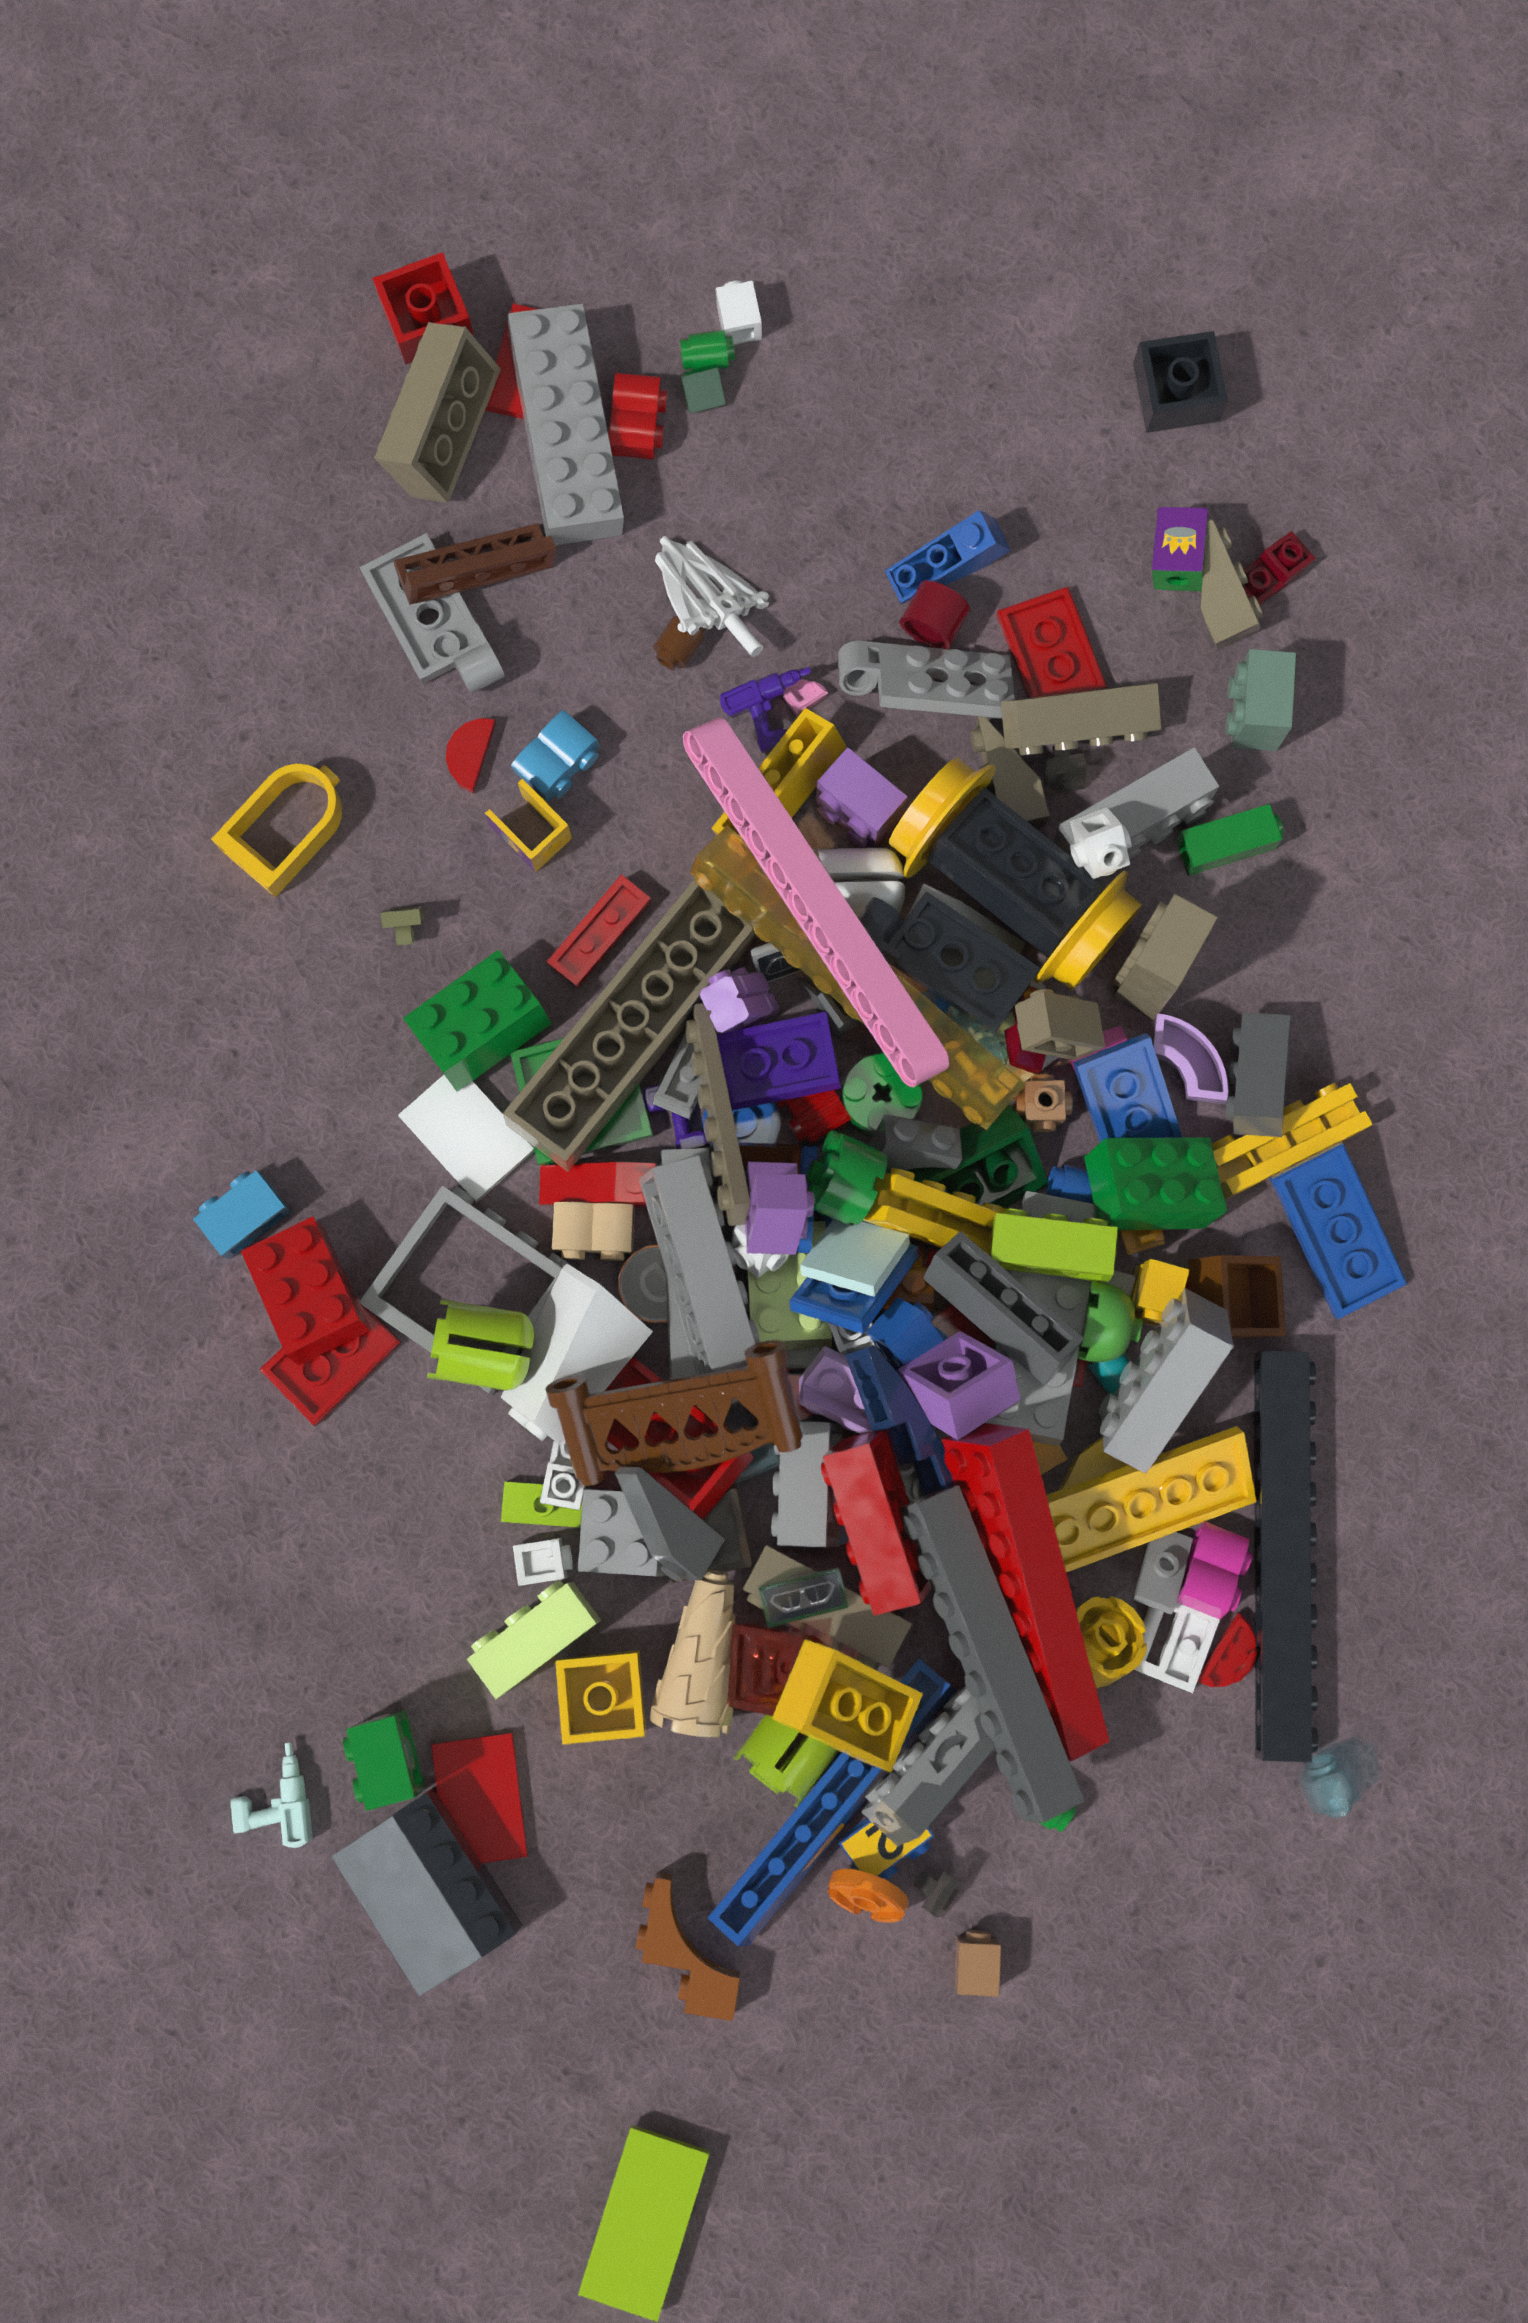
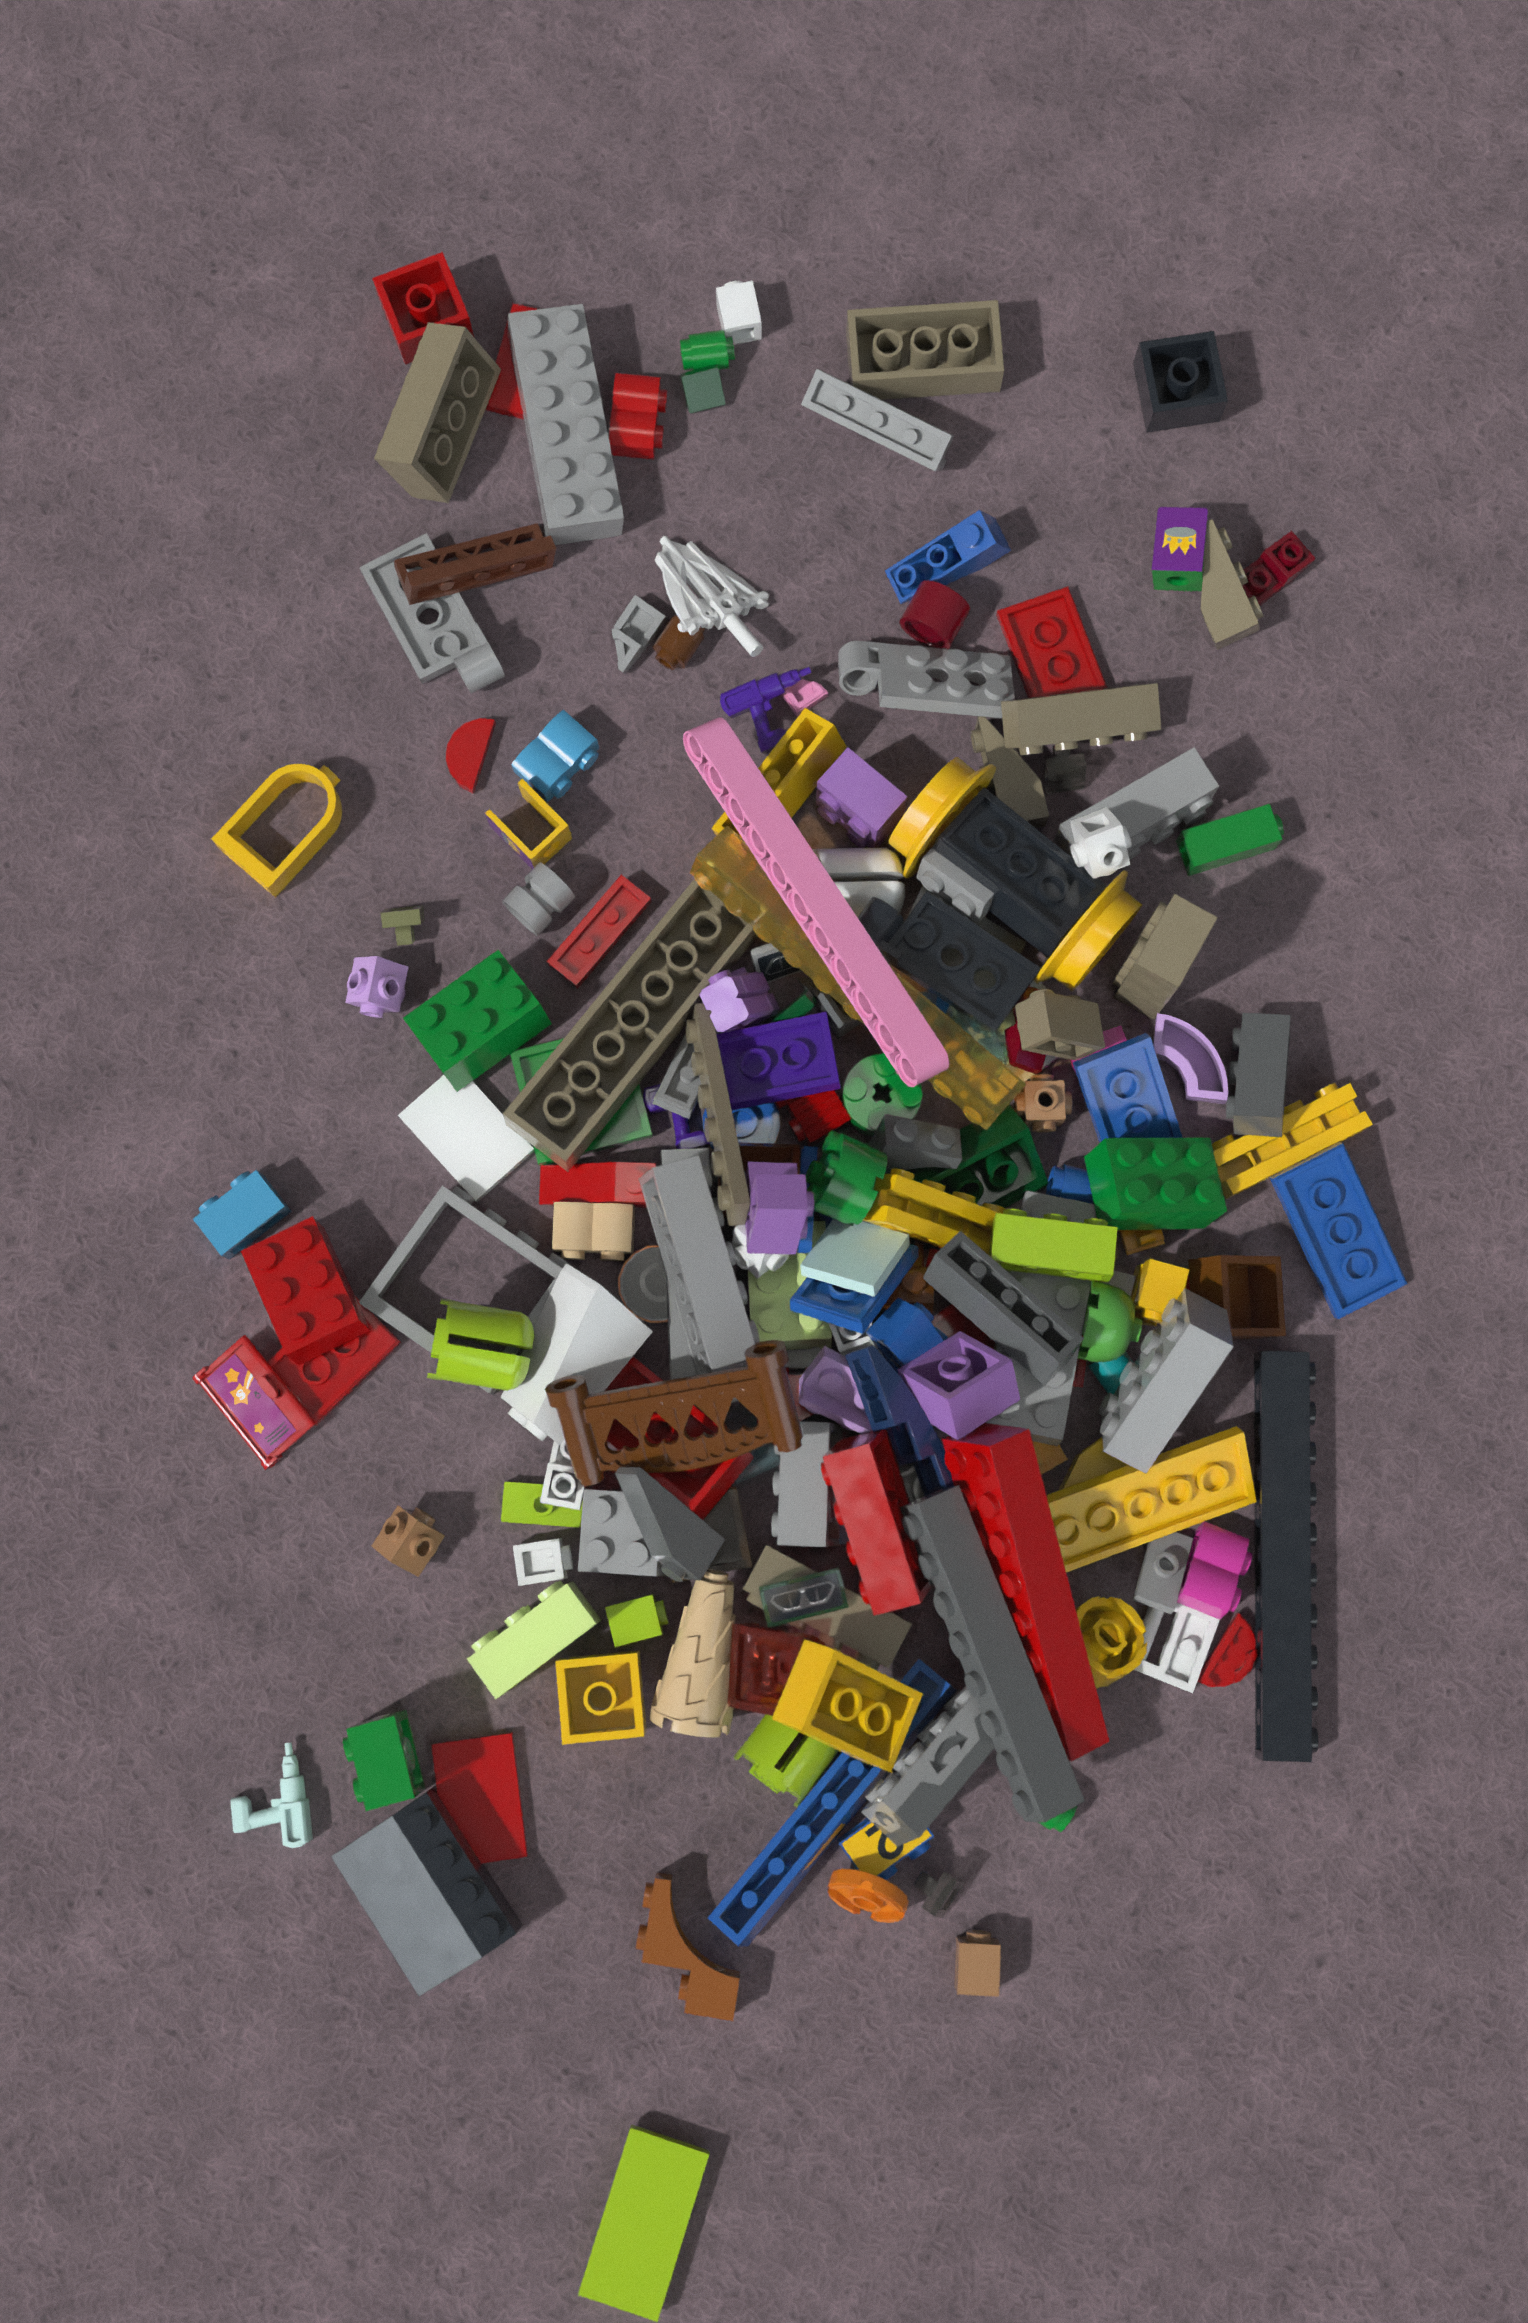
(251, 1402): none -> door
(376, 985): none -> lavender brick
(408, 1539): none -> medium nougat brick
(538, 898): none -> light grey wheel
(635, 631): none -> light grey slope
(636, 1619): none -> lime brick
(797, 1007): none -> dark green tile
(877, 420): none -> light grey fence
(925, 349): none -> dark tan brick
(954, 885): none -> light grey plate
(1261, 700): sand green brick -> none
(1329, 1785): clear light blue head -> none

